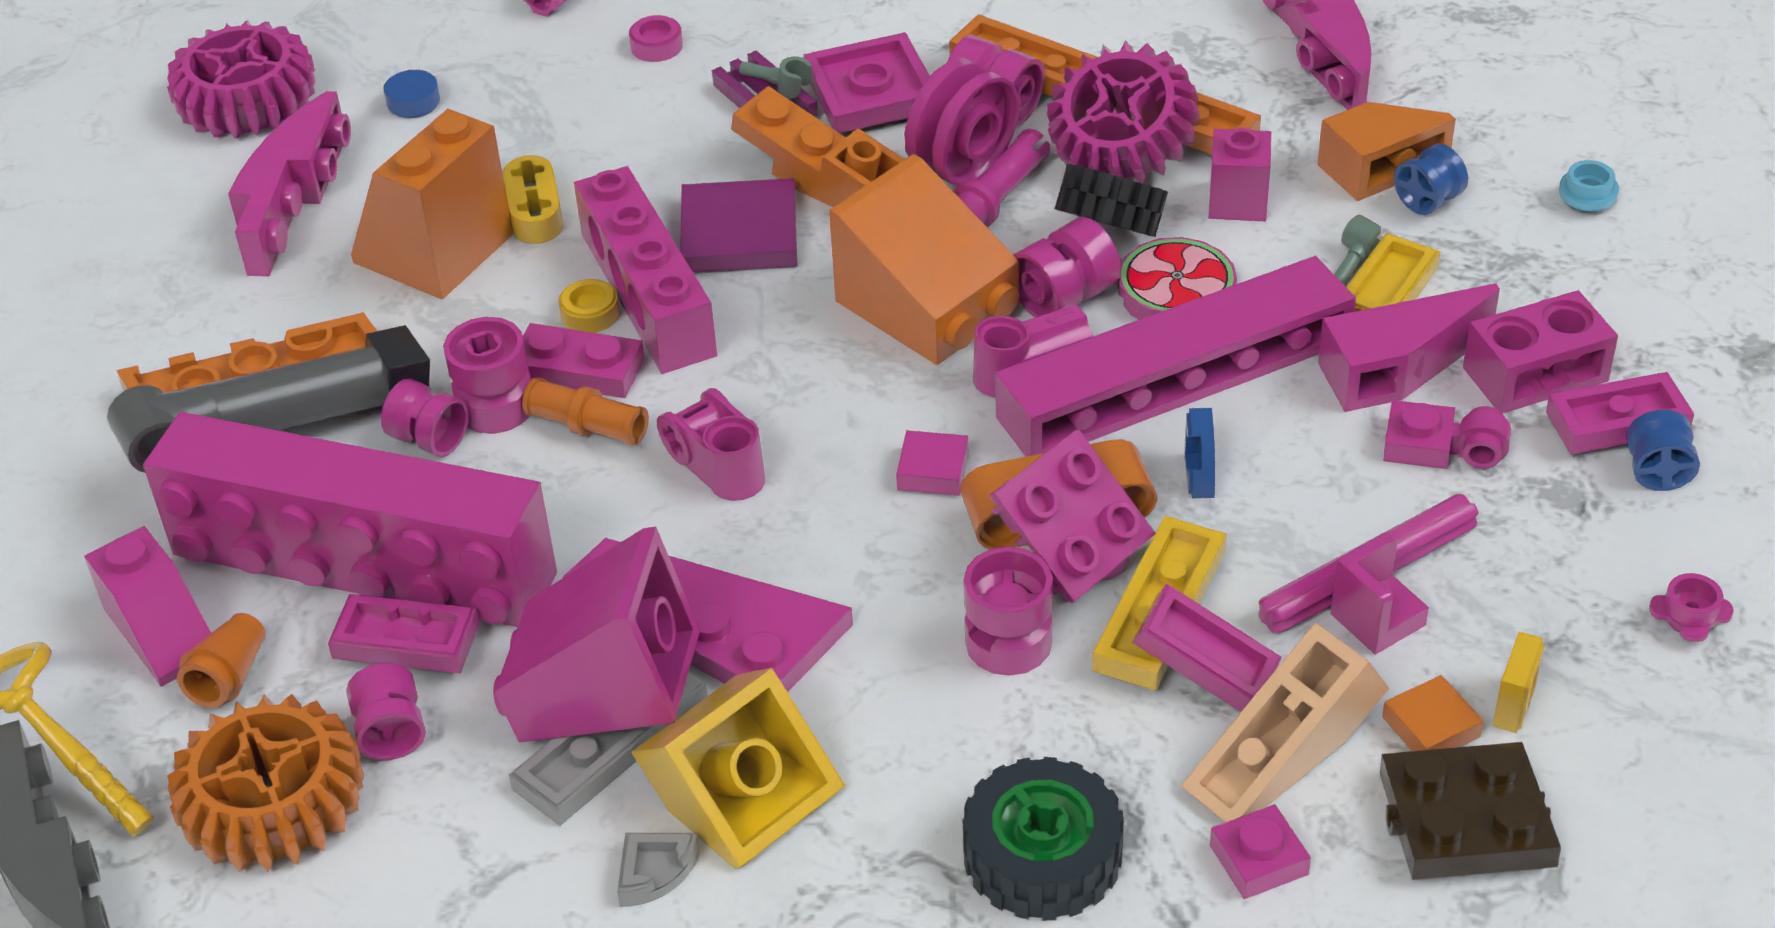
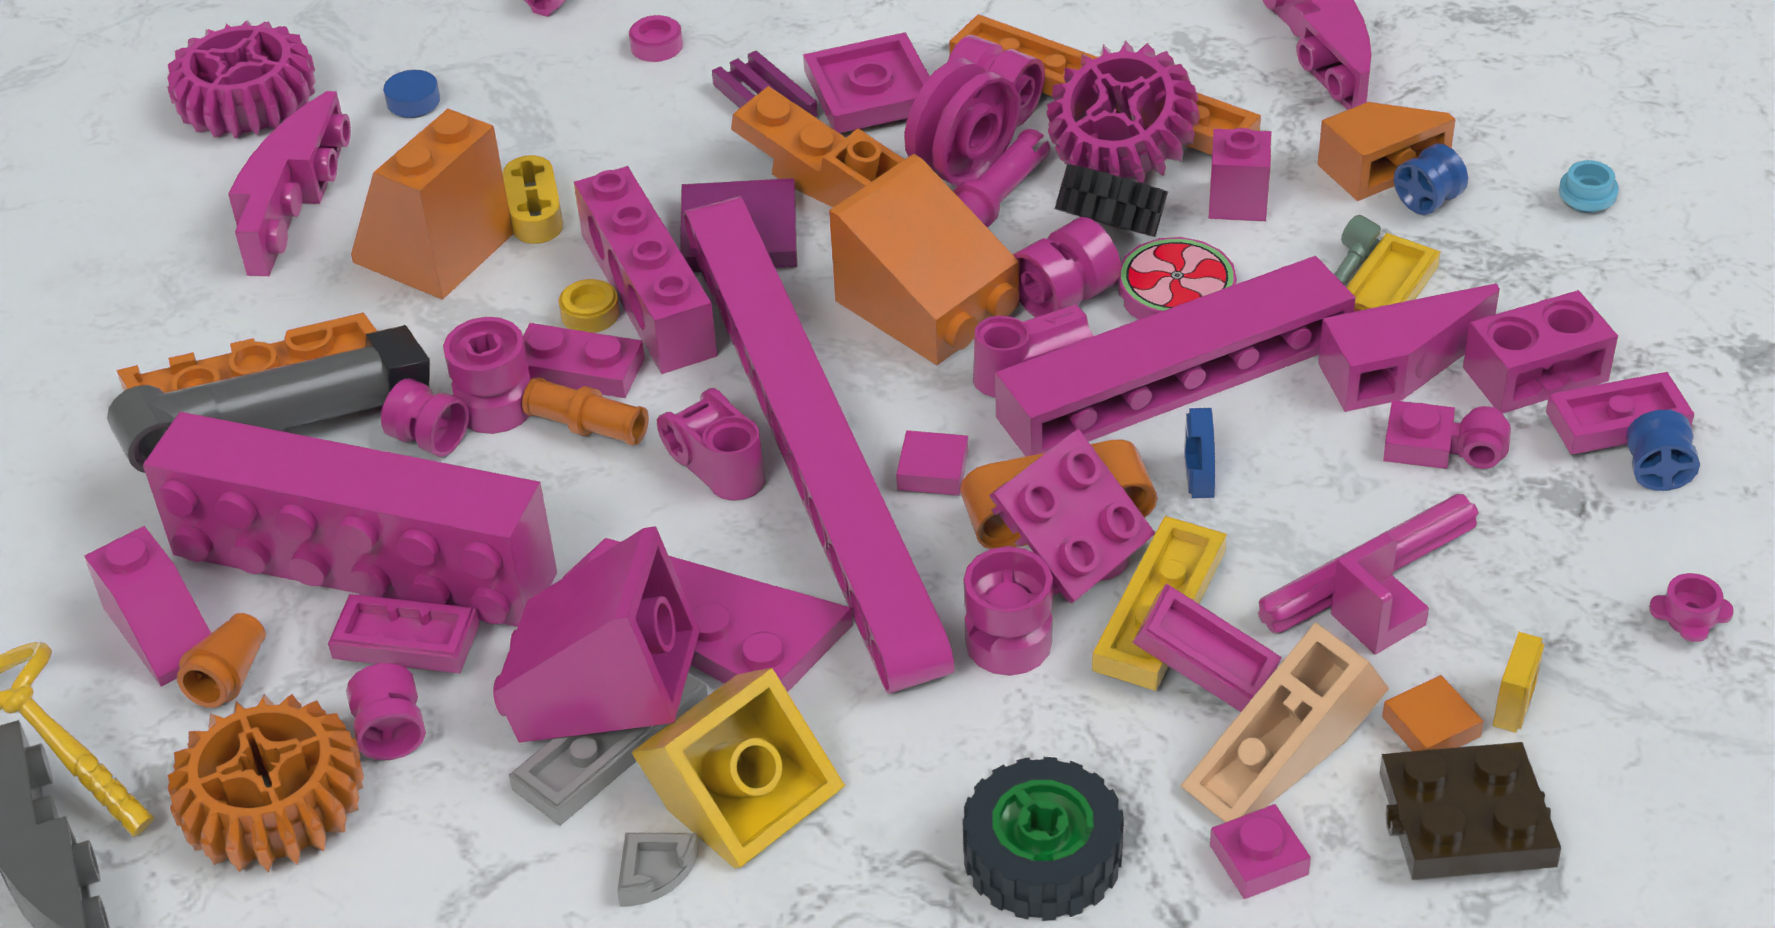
(789, 77): sand green hand -> none
(820, 450): none -> dark pink beam

